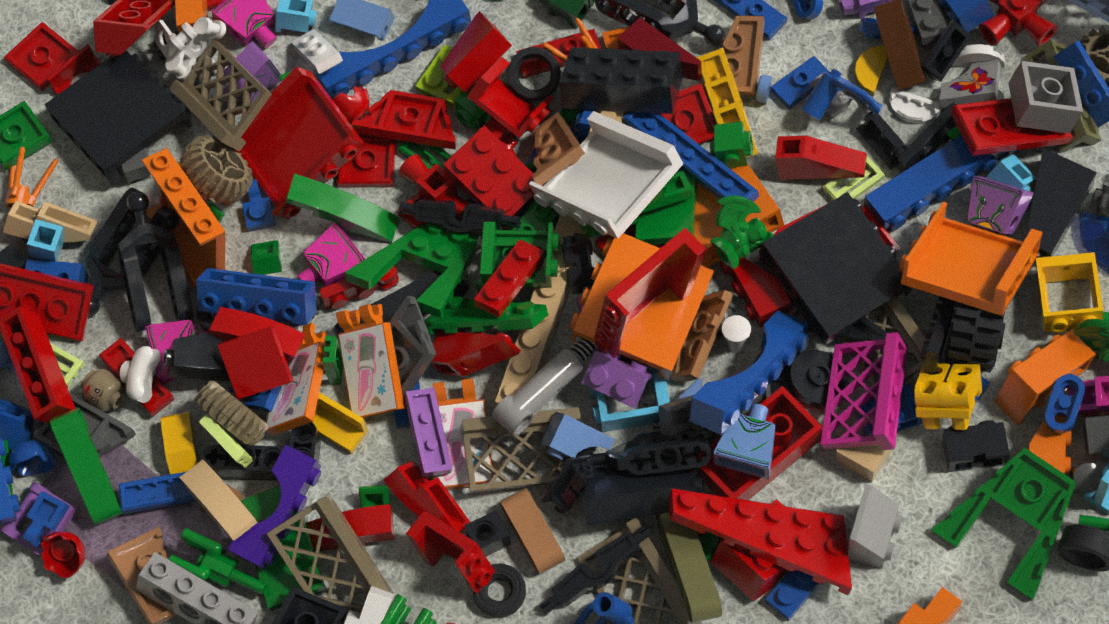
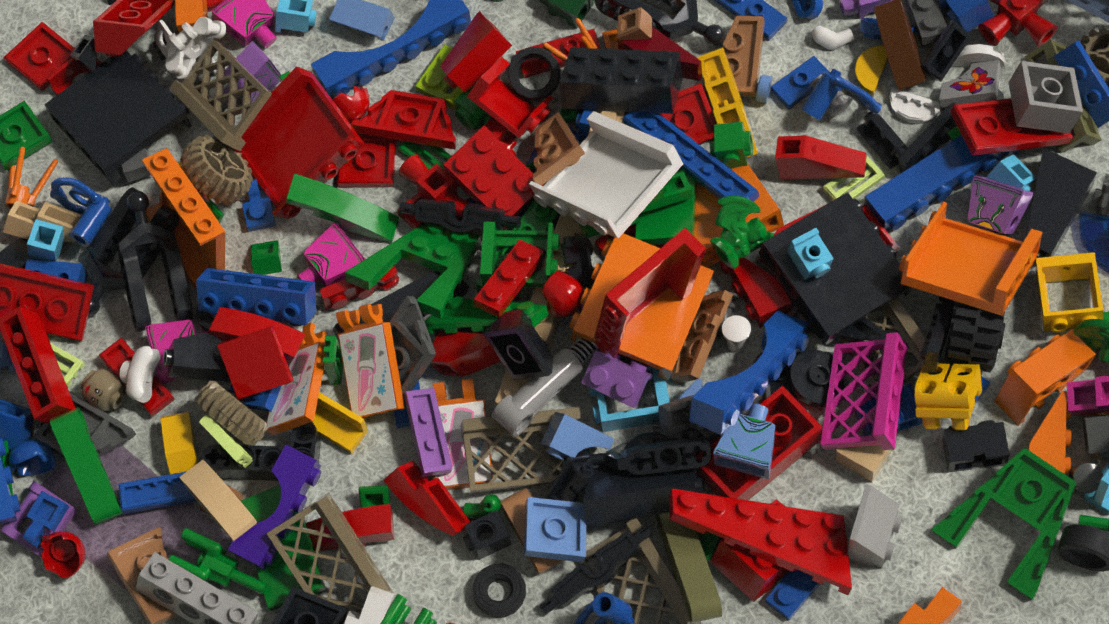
(85, 53): none -> black slope
(94, 212): none -> blue piece
(316, 51): white plate -> none
(435, 538): red panel -> none
(487, 505): none -> green arm
(519, 346): none -> black slope
(555, 529): none -> medium blue plate
(562, 295): none -> red hair
(634, 25): none -> medium nougat slope
(806, 263): none -> medium azure brick
(830, 39): none -> white arm
(1063, 404): blue plate -> none

